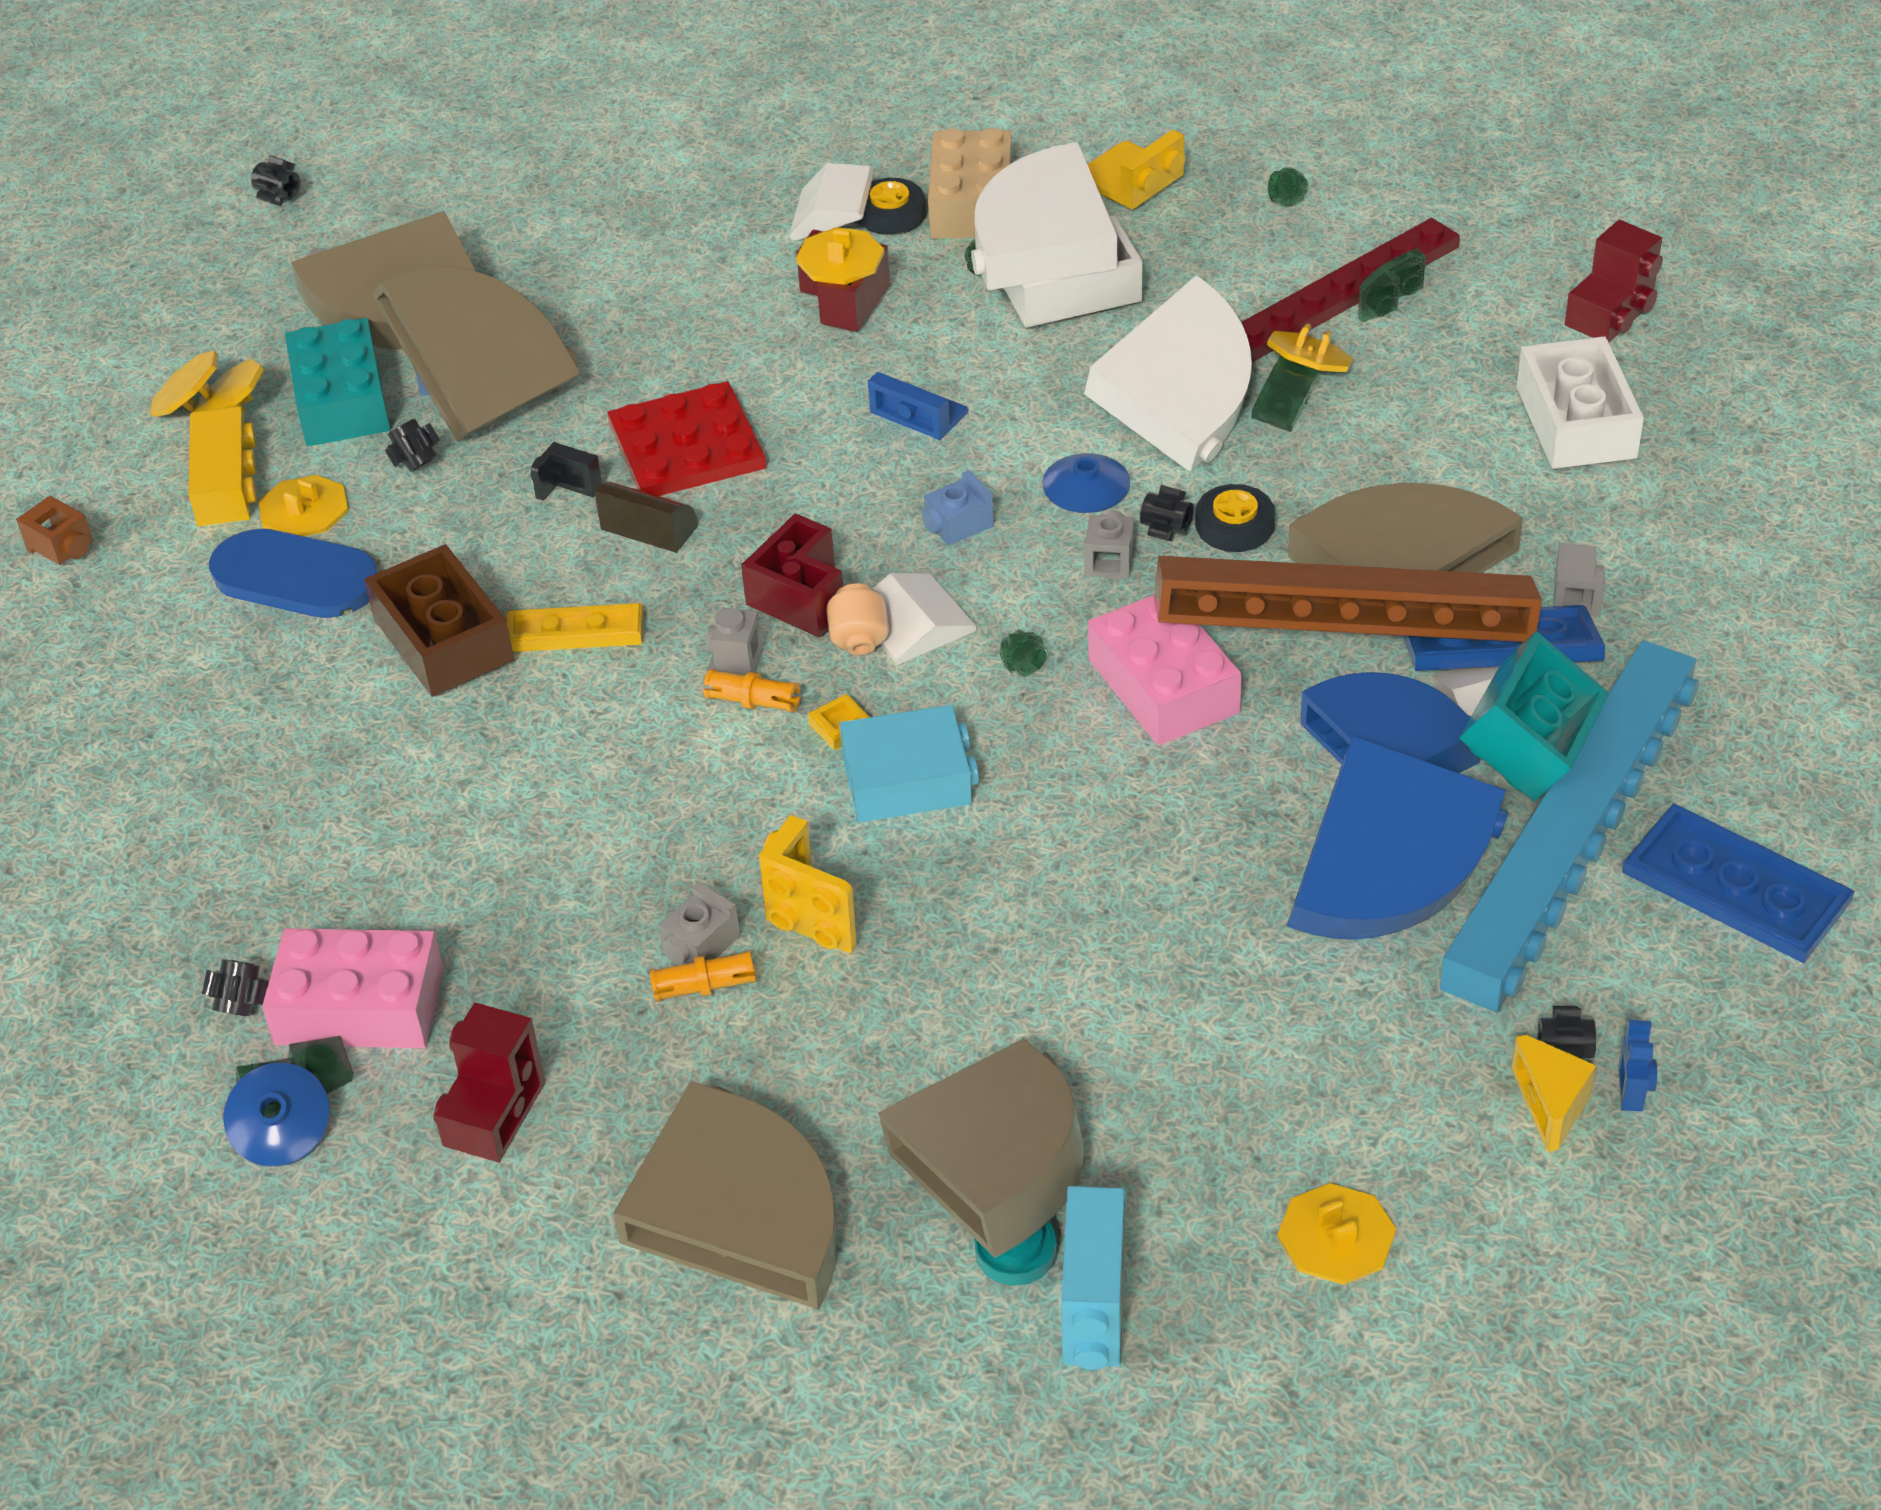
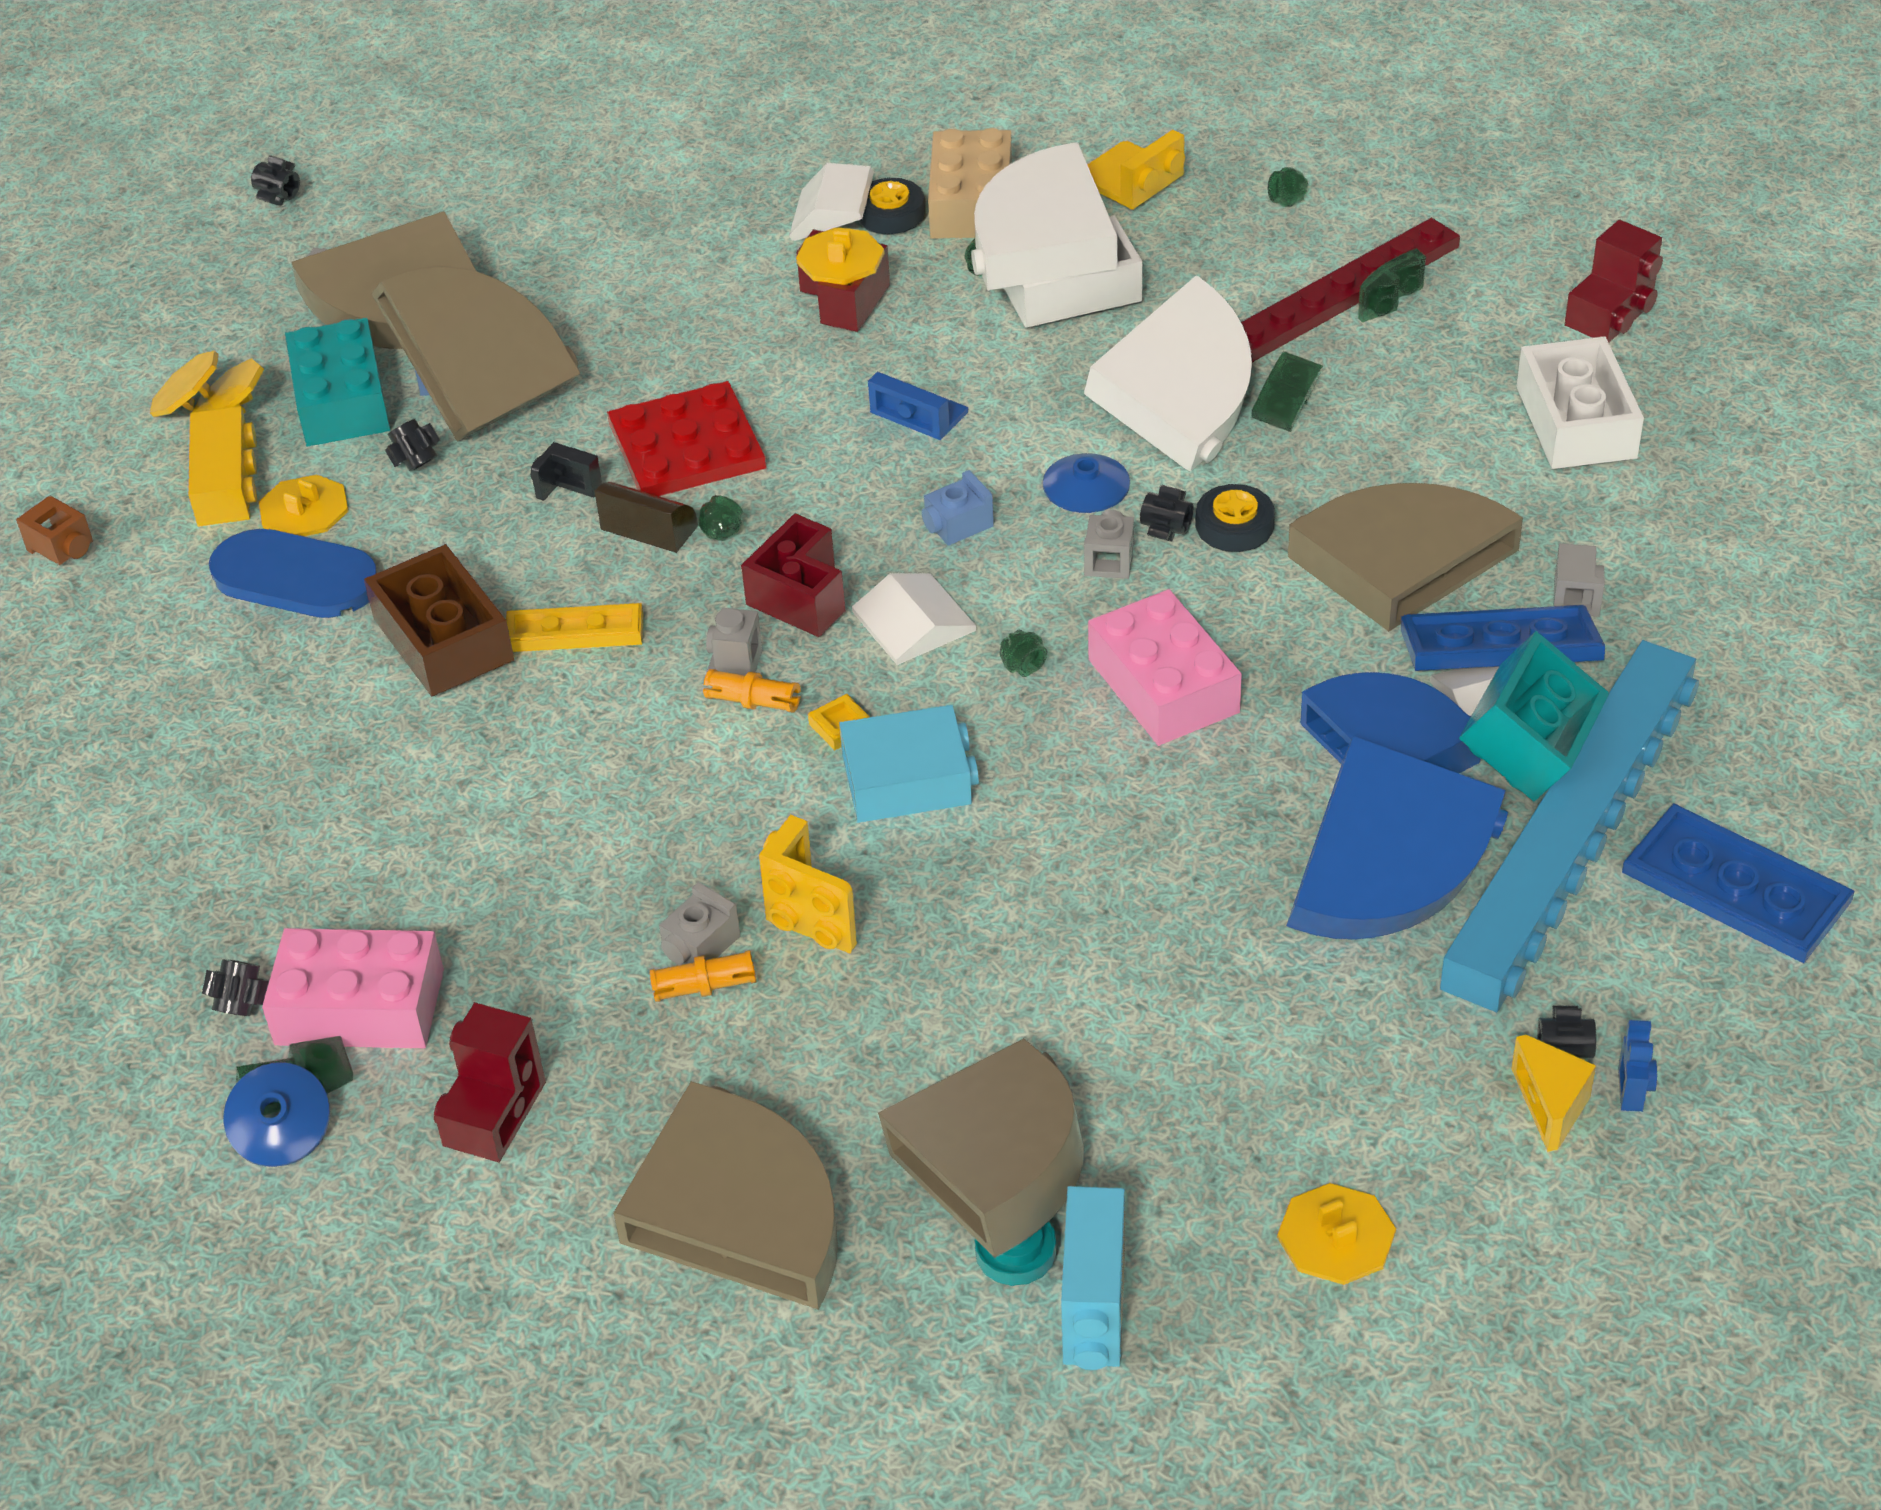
(720, 518): none -> clear green plate
(857, 619): light nougat head -> none
(1310, 350): yellow piece -> none
(1346, 598): dark orange brick -> none

